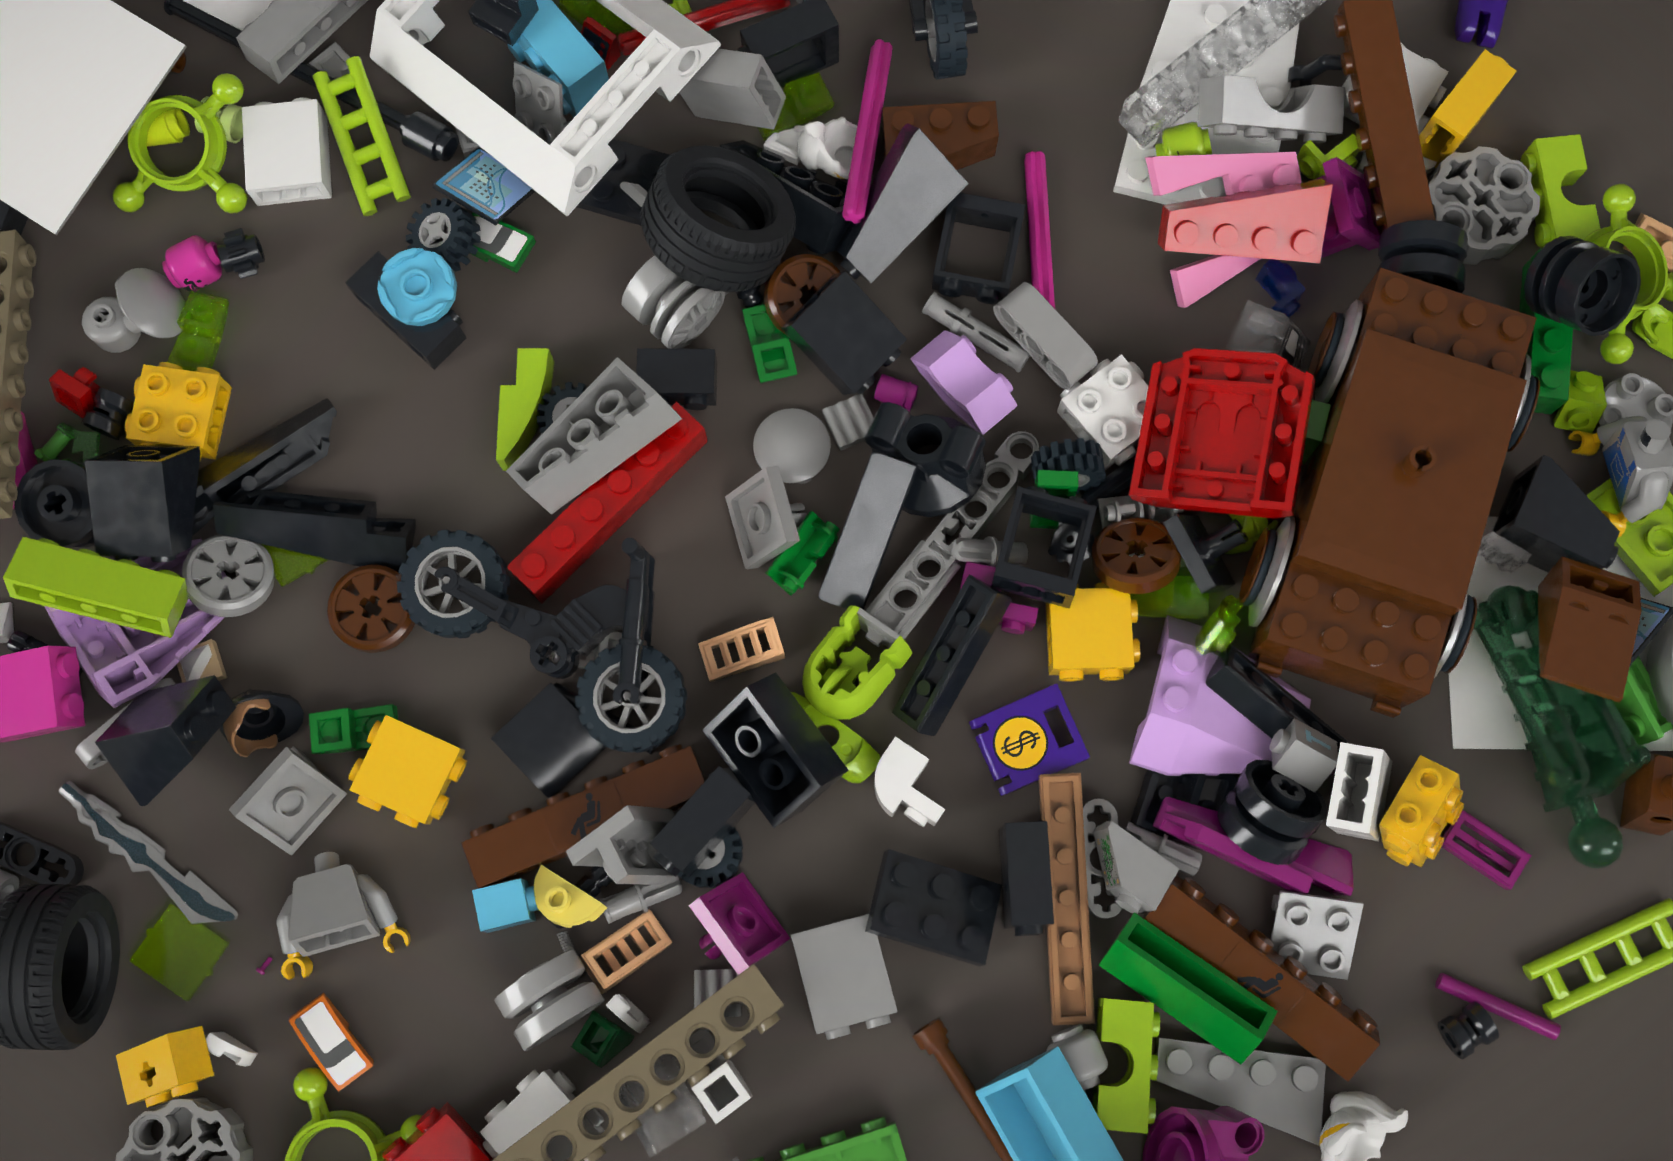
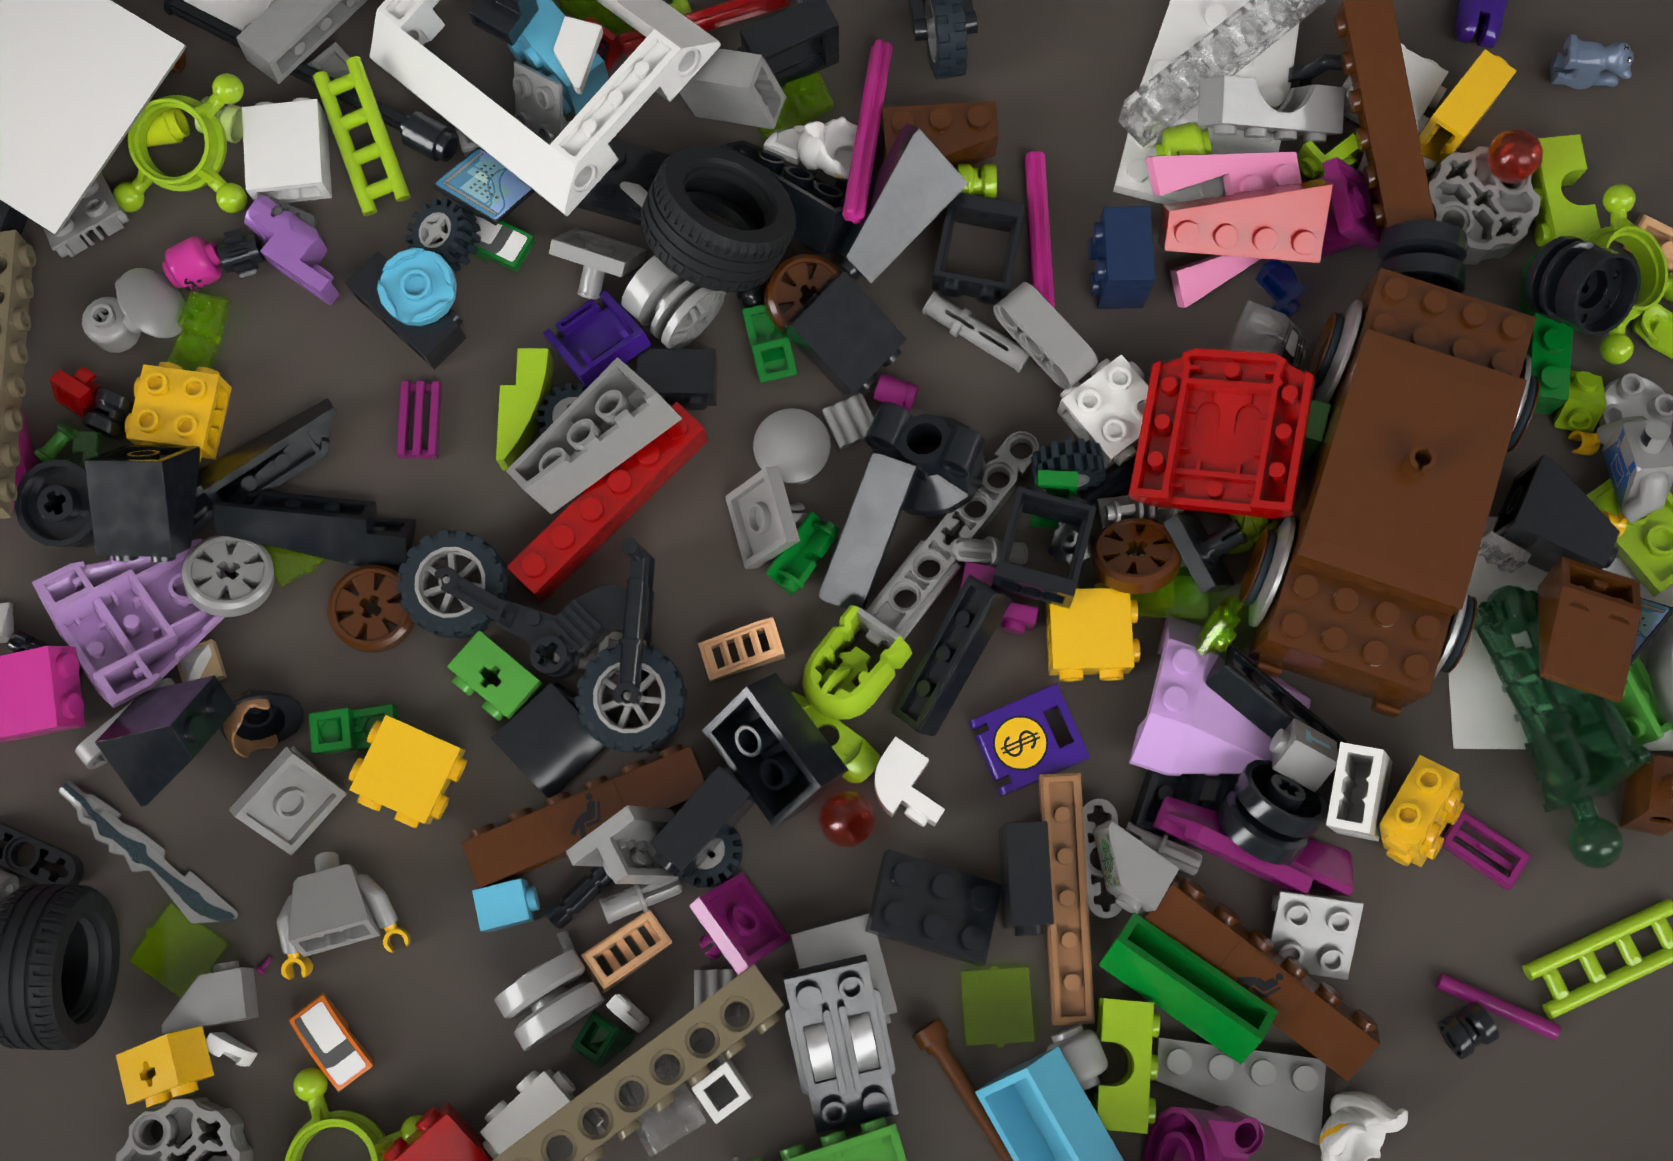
(94, 209): none -> light grey hinge
(96, 586): lime brick -> none
(216, 999): none -> light grey slope
(292, 244): none -> medium lavender plate
(420, 389): none -> magenta tile
(478, 661): none -> bright green brick
(563, 901): light yellow plate -> none
(577, 49): none -> white tile
(597, 338): none -> dark purple container
(598, 255): none -> light grey tile
(840, 1043): none -> piece
(847, 819): none -> clear red piece
(965, 381): lavender brick -> none
(981, 180): none -> lime wheel
(997, 1006): none -> clear neon green piece
(1122, 257): none -> dark blue brick
(1514, 155): none -> clear red piece
(1586, 62): none -> sand blue animal

